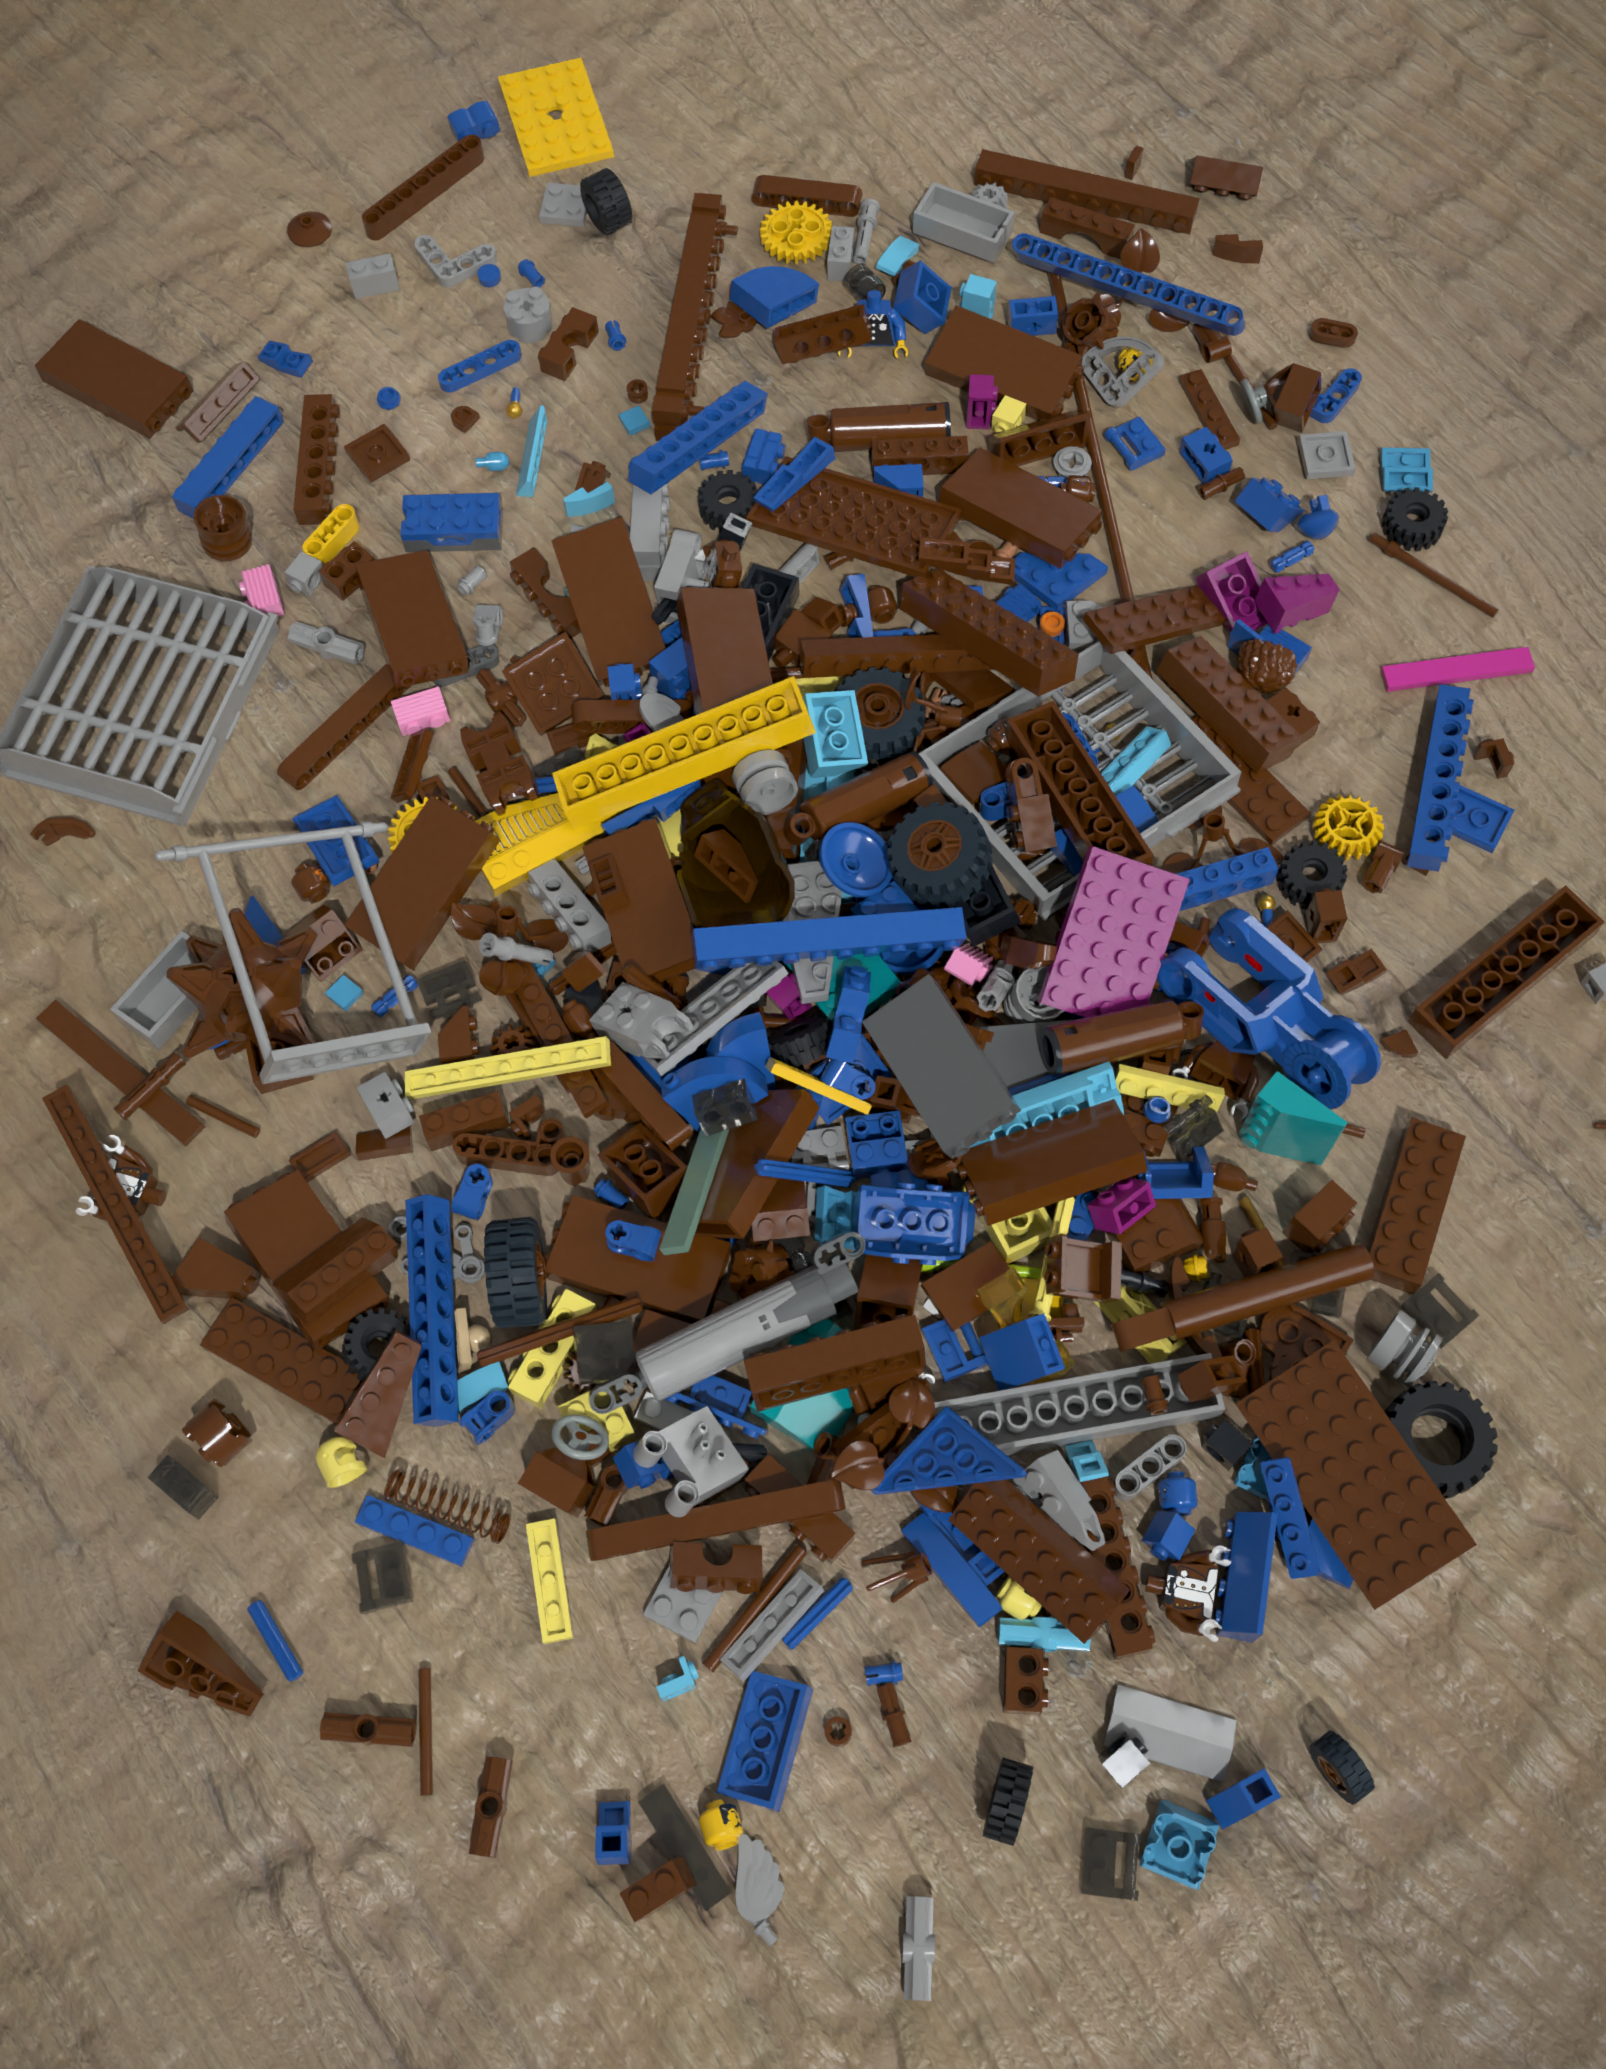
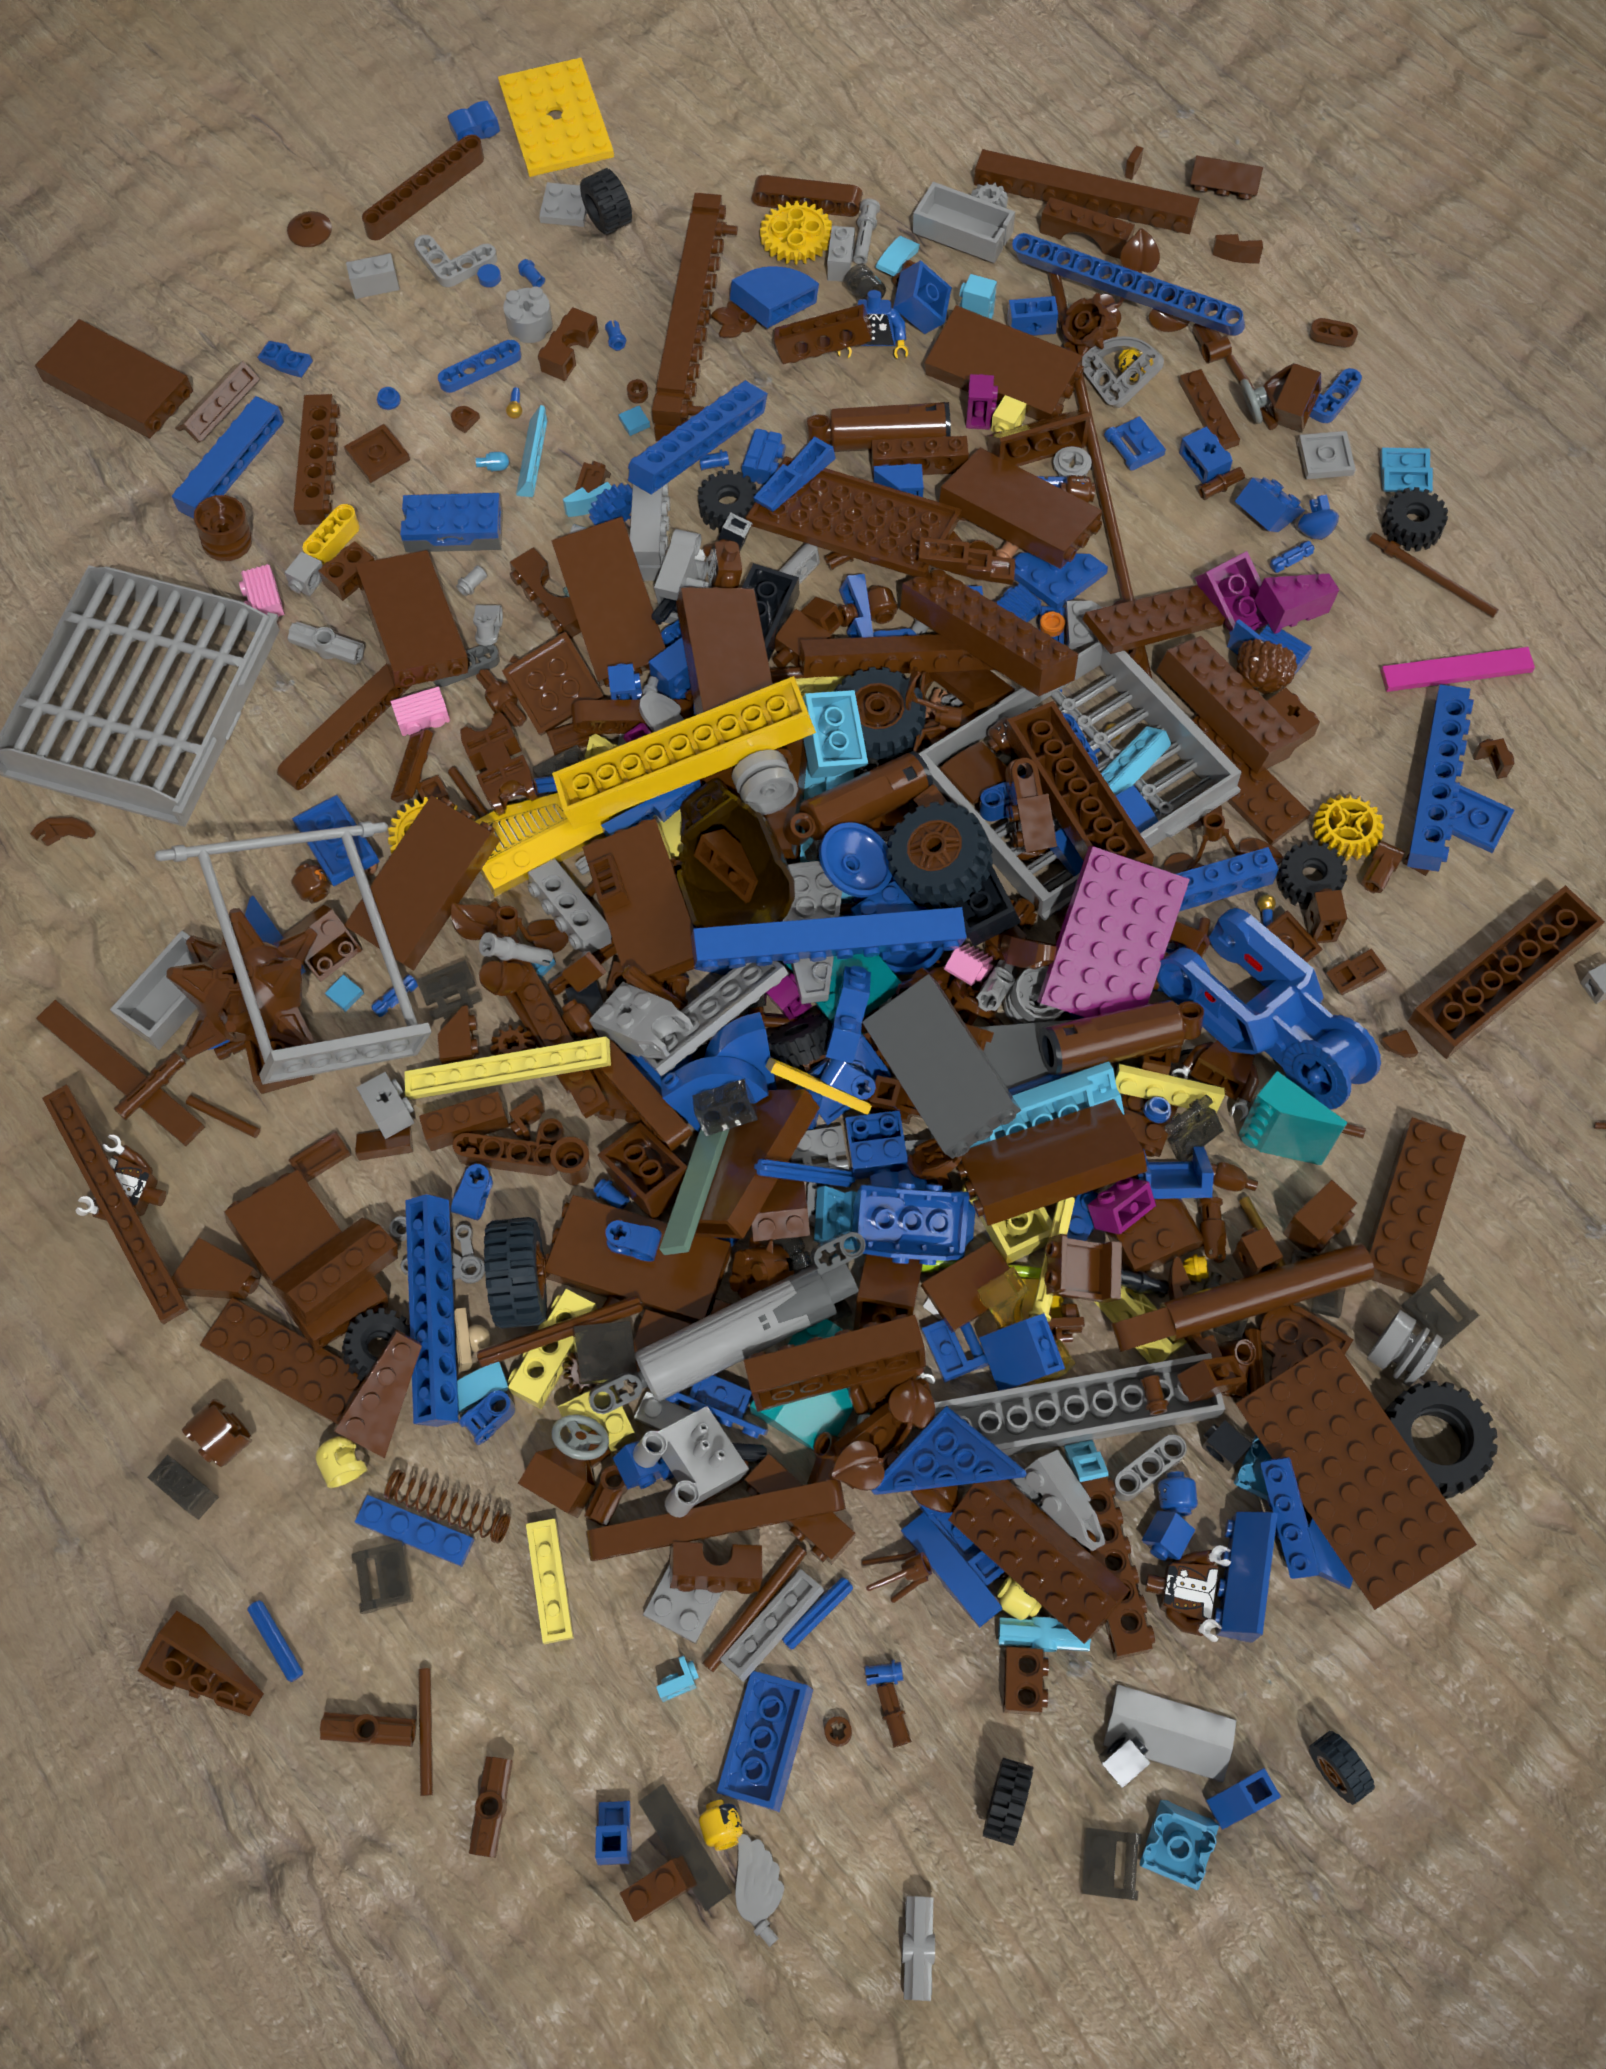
(612, 504): none -> blue gear

